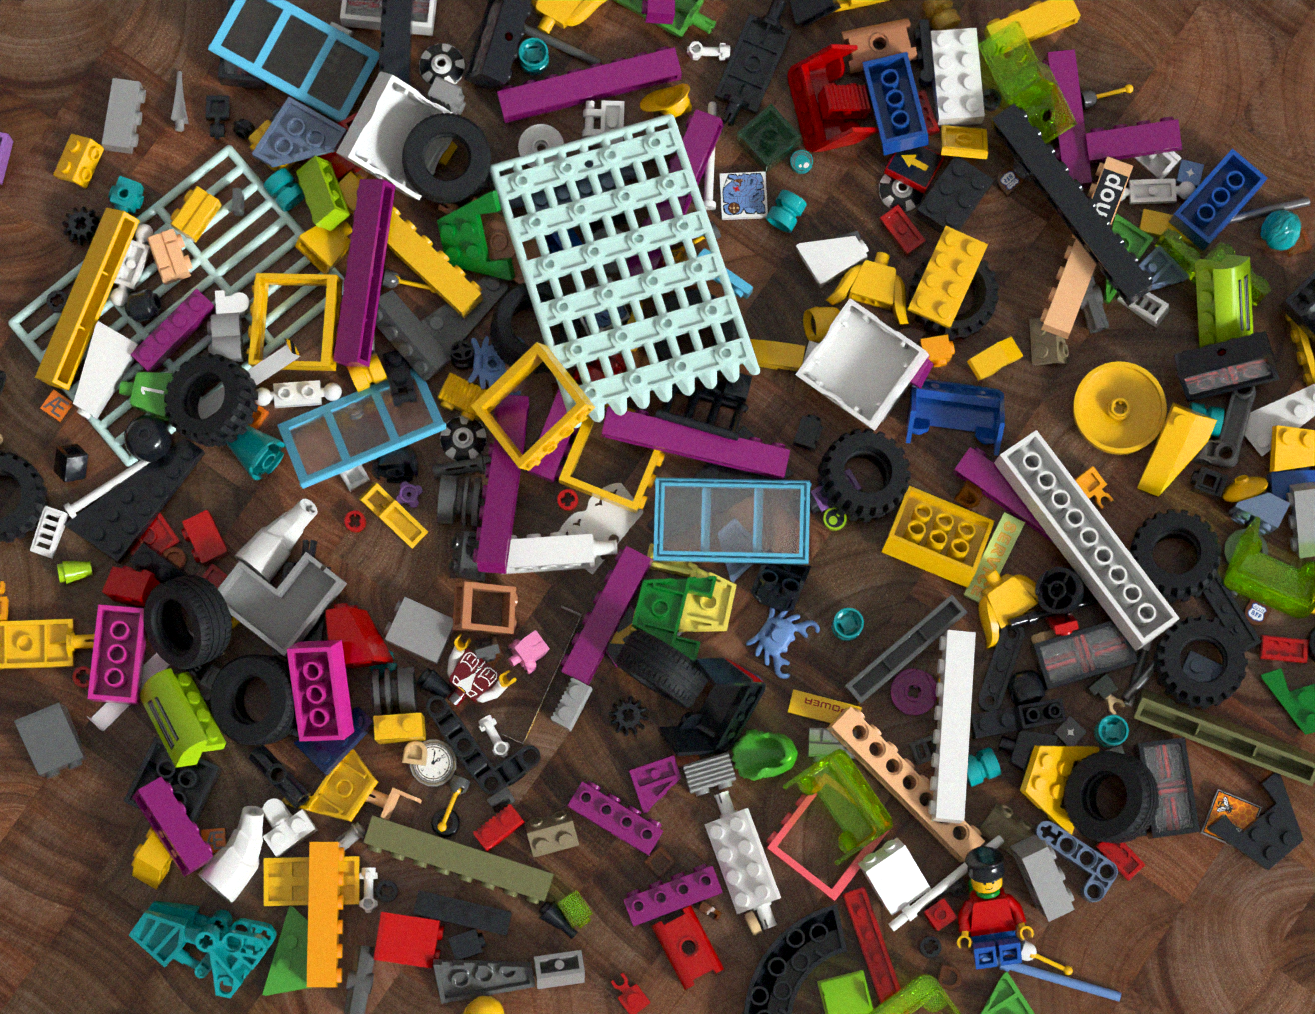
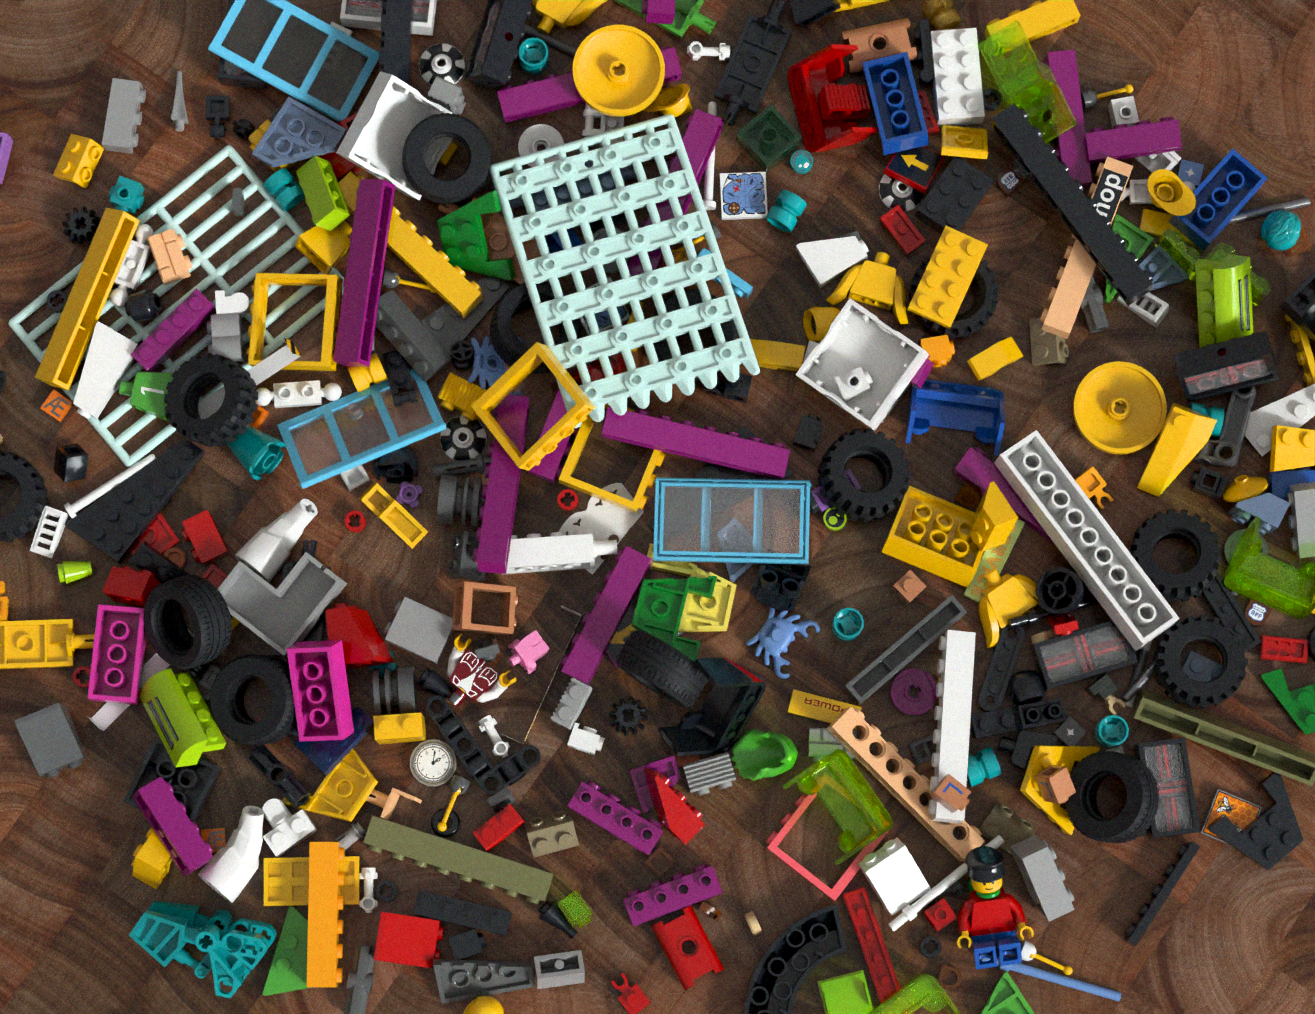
(147, 438): black cylinder -> none
(195, 213): yellow brick -> none
(415, 753): tan tile -> none
(585, 740): none -> white brick
(618, 70): none -> yellow dish
(676, 816): none -> red slope
(708, 427): black bar -> none
(743, 861): white plate -> none
(850, 392): none -> white brick
(908, 587): none -> nougat brick
(951, 794): none -> nougat brick
(992, 519): none -> yellow slope
(1055, 784): none -> nougat brick
(1073, 856): sand blue beam -> none
(1123, 111): none -> white brick
(1123, 857): red plate -> none
(1161, 893): none -> black plate
(1170, 193): none -> yellow piece

